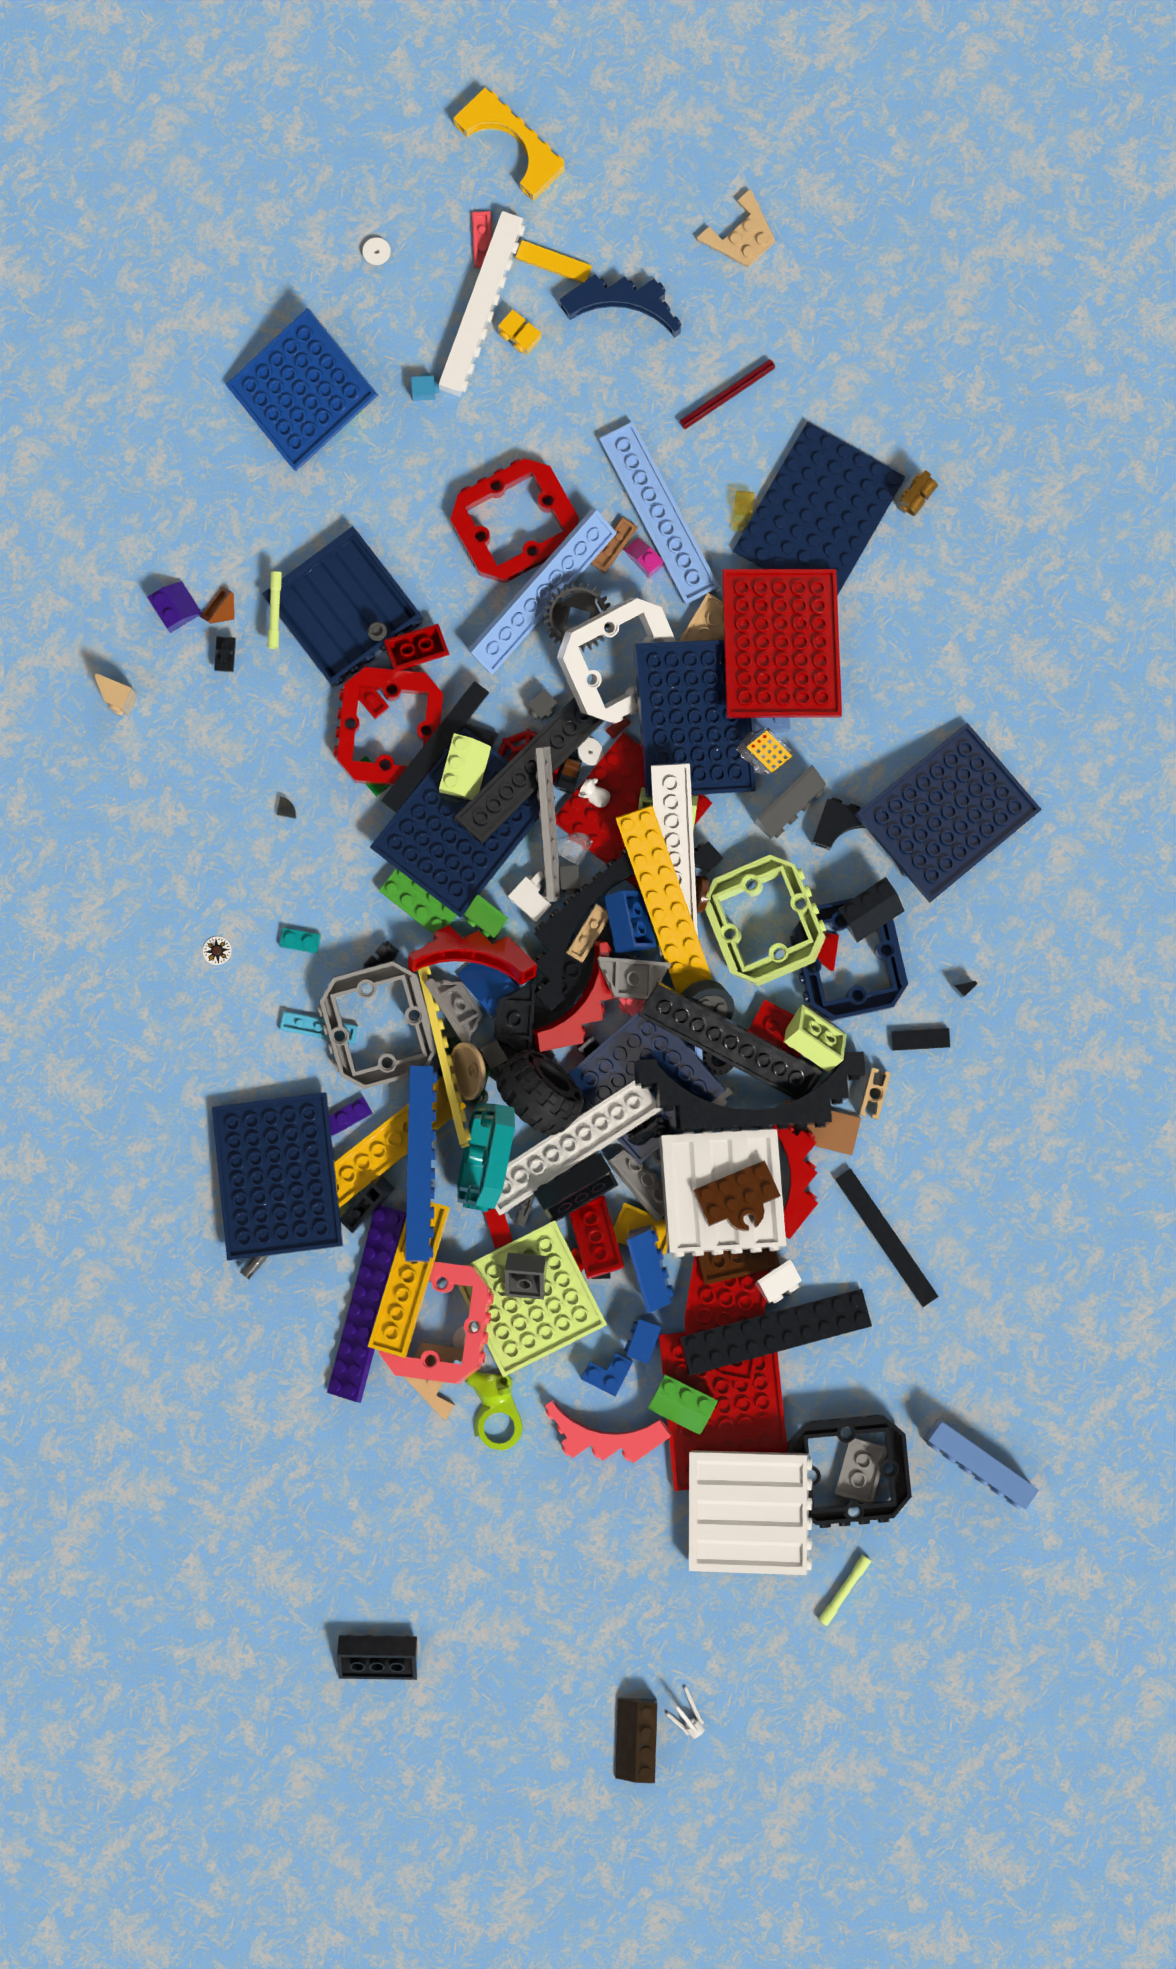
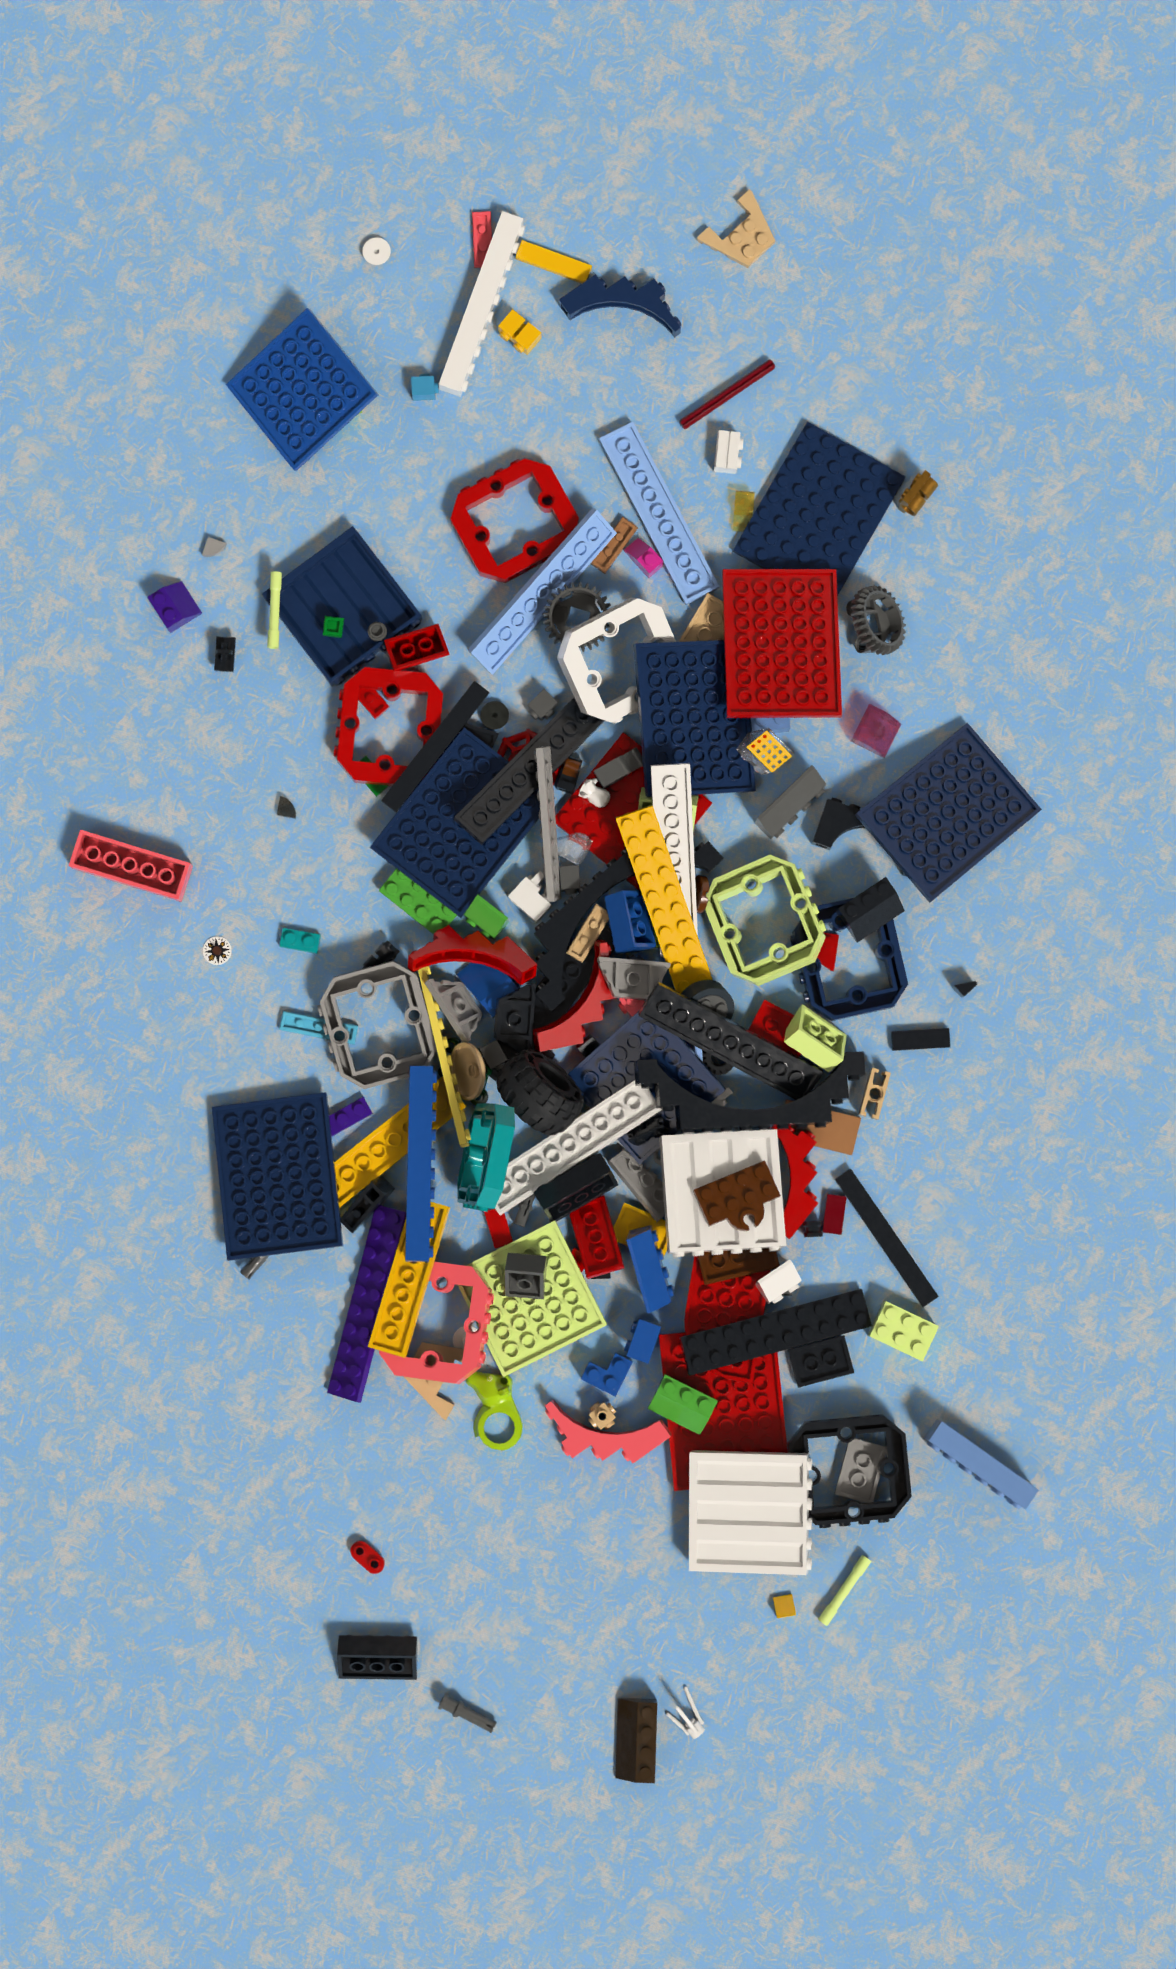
(116, 695): tan slope -> none
(130, 865): none -> coral brick
(213, 547): none -> light grey tile
(220, 608): dark orange slope -> none
(333, 626): none -> green tile
(367, 1557): none -> red plate
(458, 1709): none -> dark grey pin
(464, 767): yellowish green slope -> none
(489, 113): yellow arch -> none
(494, 715): none -> pearl dark grey piece
(590, 752): white piece -> none
(599, 1408): none -> tan brick
(616, 728): clear red piece -> none
(619, 768): none -> dark grey piece
(727, 452): none -> white brick
(784, 1606): none -> yellow slope
(813, 1229): none -> black wheel
(820, 1361): none -> black plate
(834, 1214): none -> dark red tile
(876, 731): none -> clear pink slope
(887, 621): none -> dark grey piece
(903, 1330): none -> yellowish green brick

